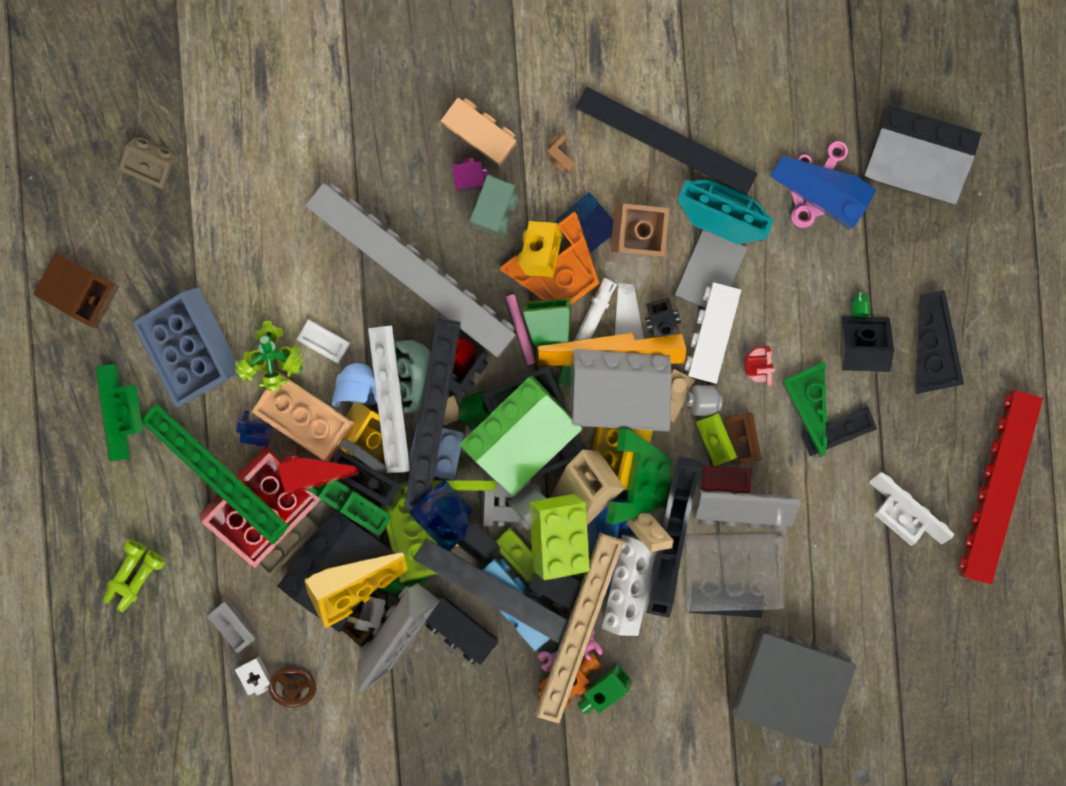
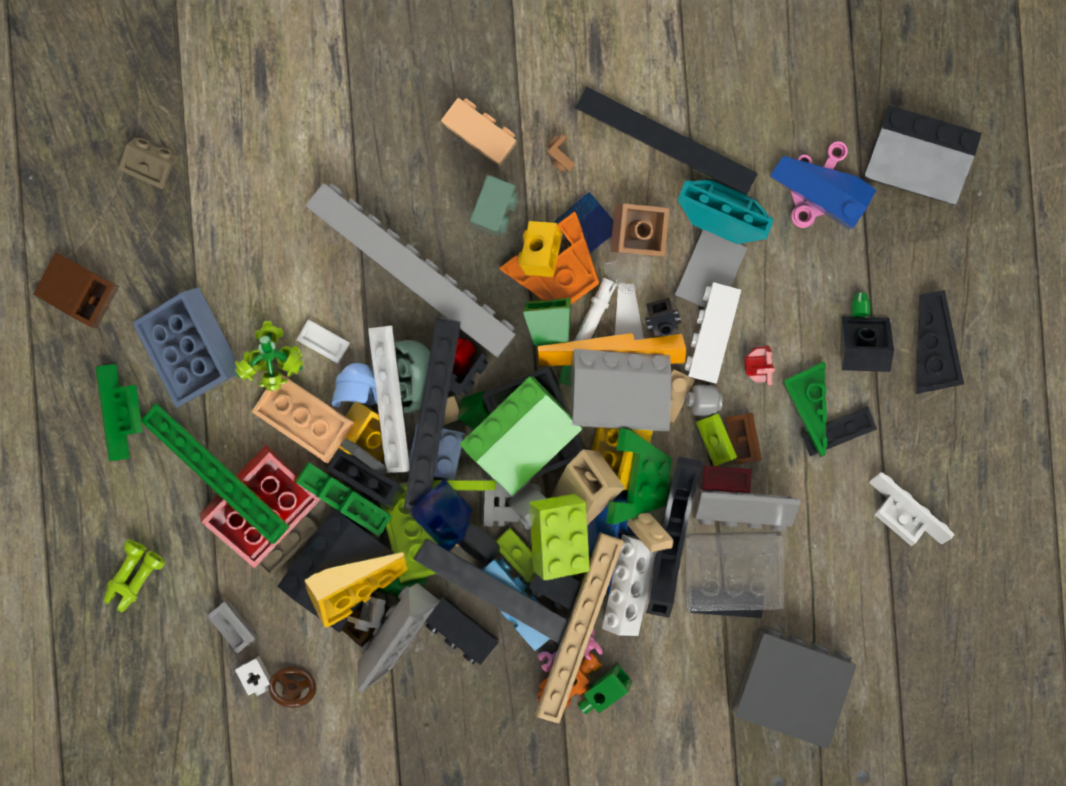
(253, 432): clear blue bracket -> none
(304, 473): red slope -> none
(469, 175): magenta brick -> none
(520, 329): bright pink piece -> none
(1000, 487): red brick -> none

